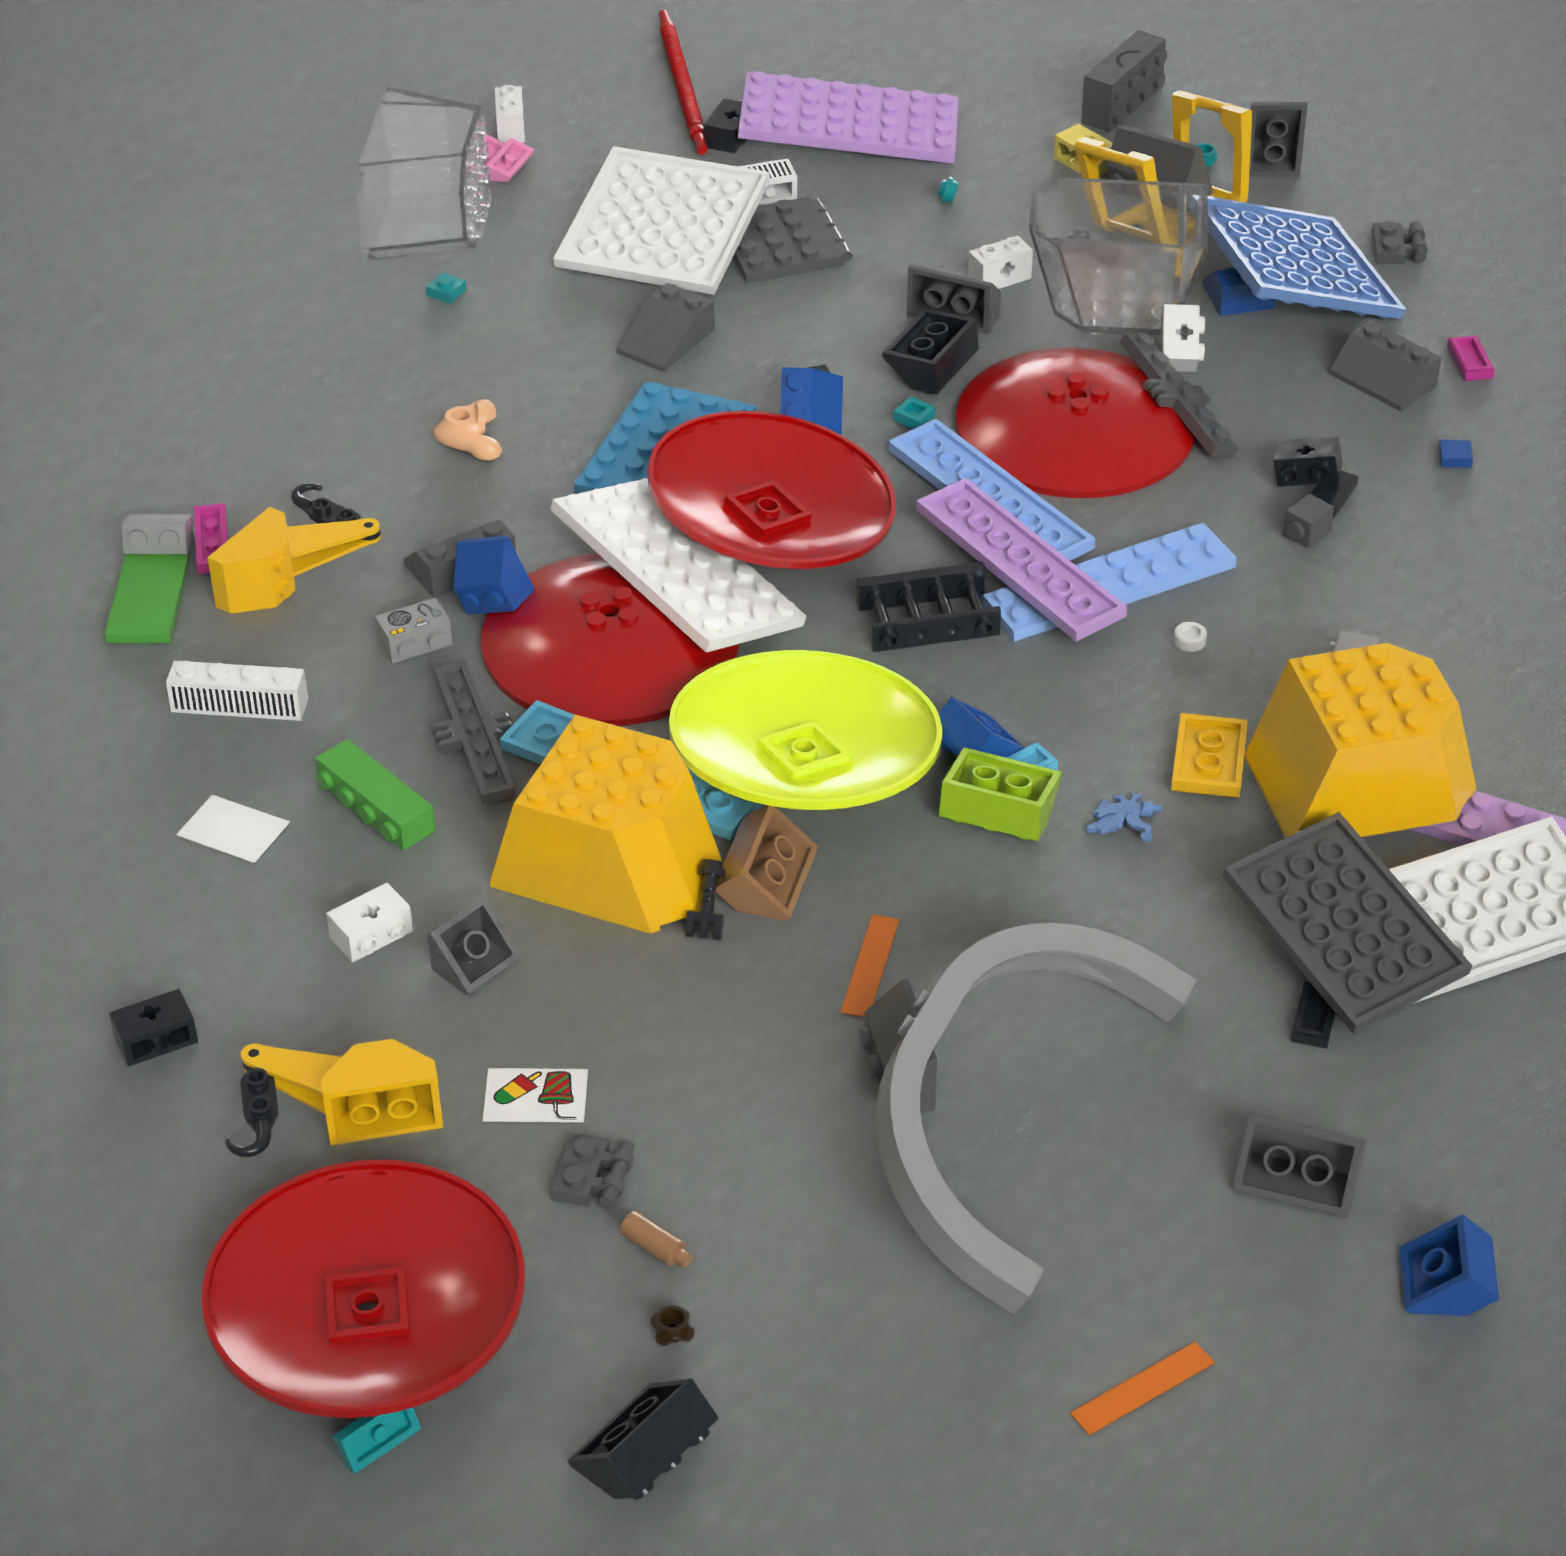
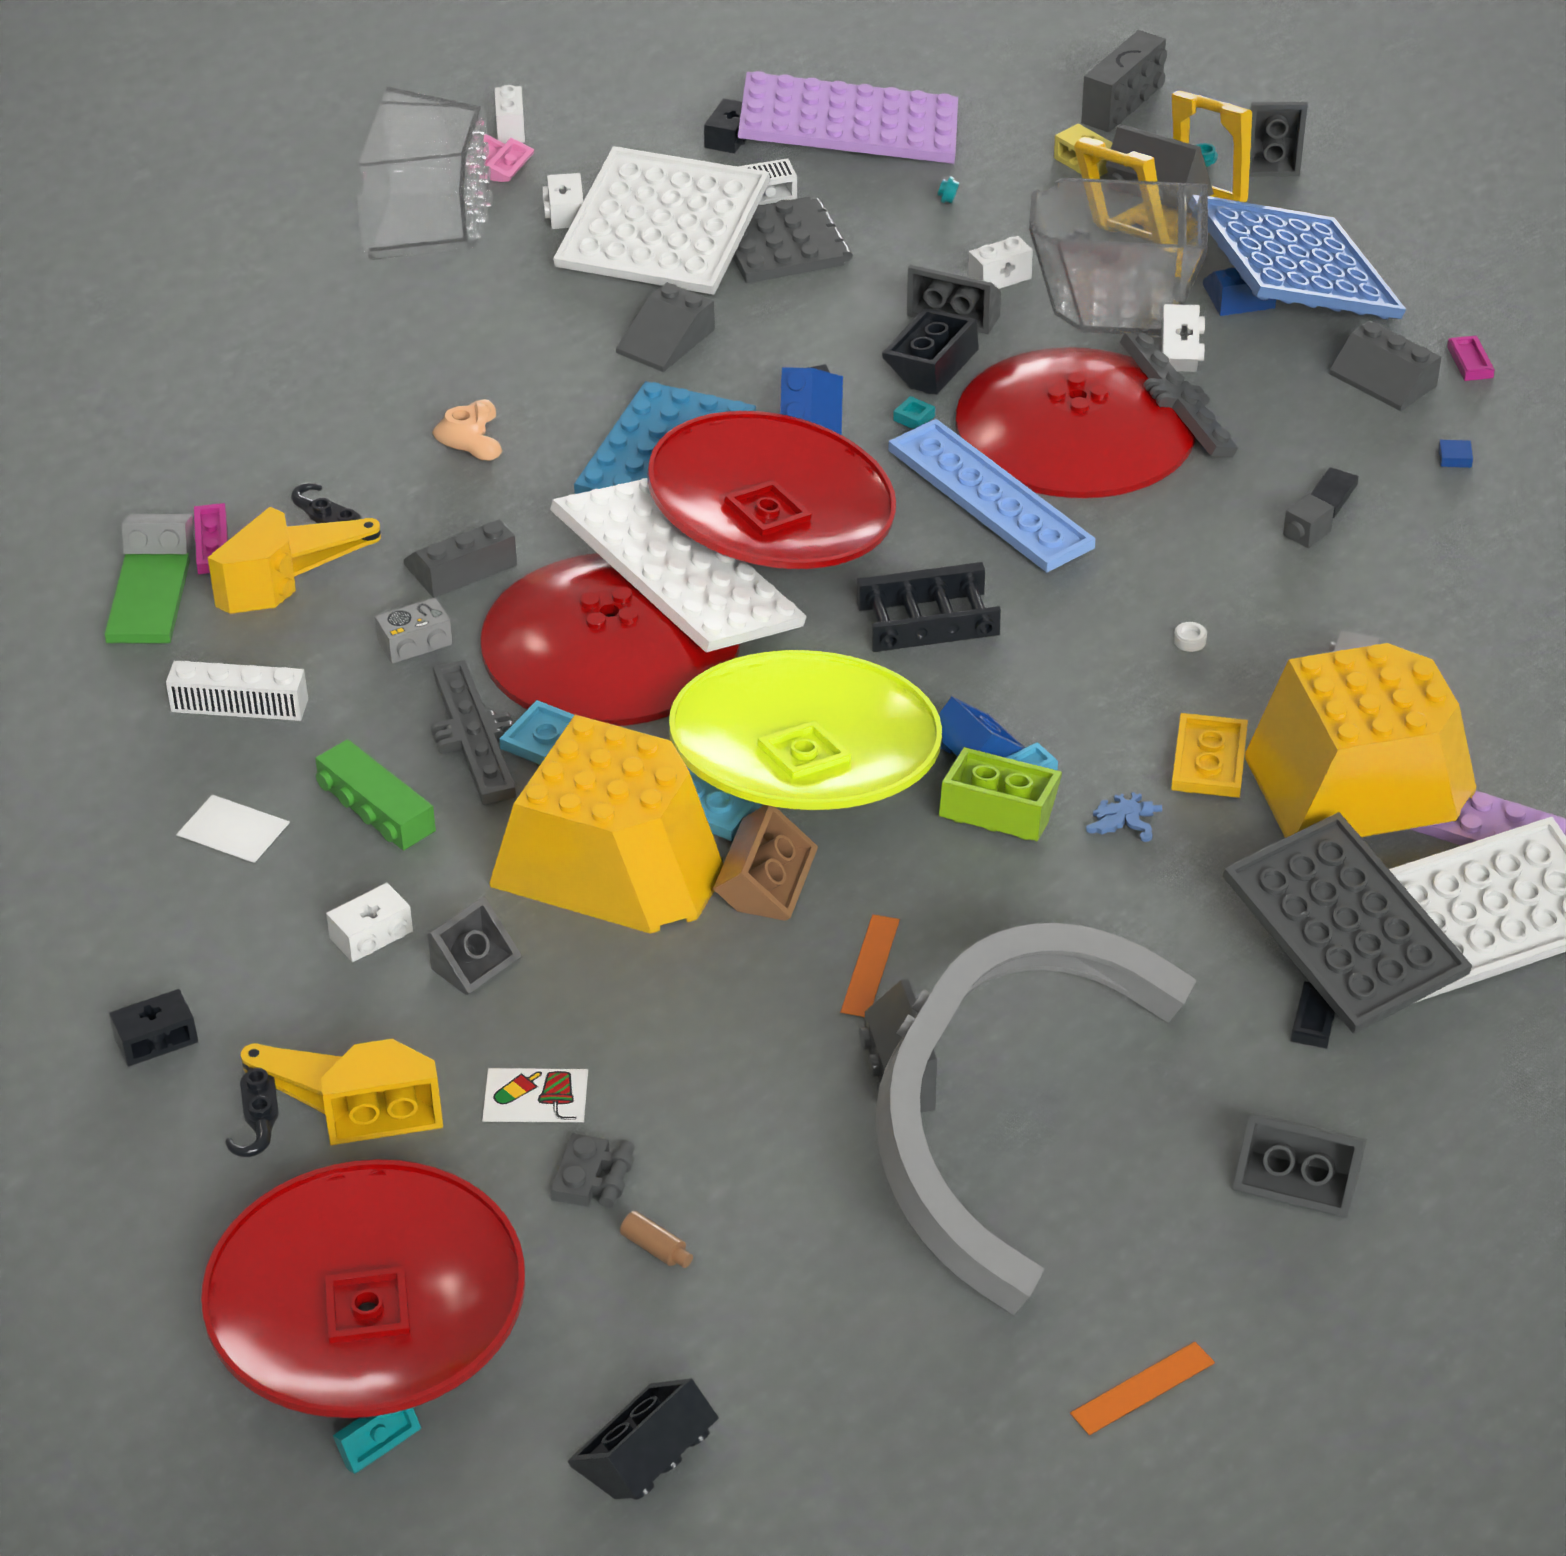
(446, 288): teal plate -> none
(490, 576): blue slope -> none
(562, 199): none -> white brick
(672, 1317): dark brown plate -> none
(682, 82): red hose -> none
(711, 871): black hinge -> none
(1022, 559): lavender plate -> none
(1128, 575): light blue plate -> none
(1307, 461): black brick -> none
(1394, 244): dark grey plate -> none
(1449, 1270): blue slope -> none

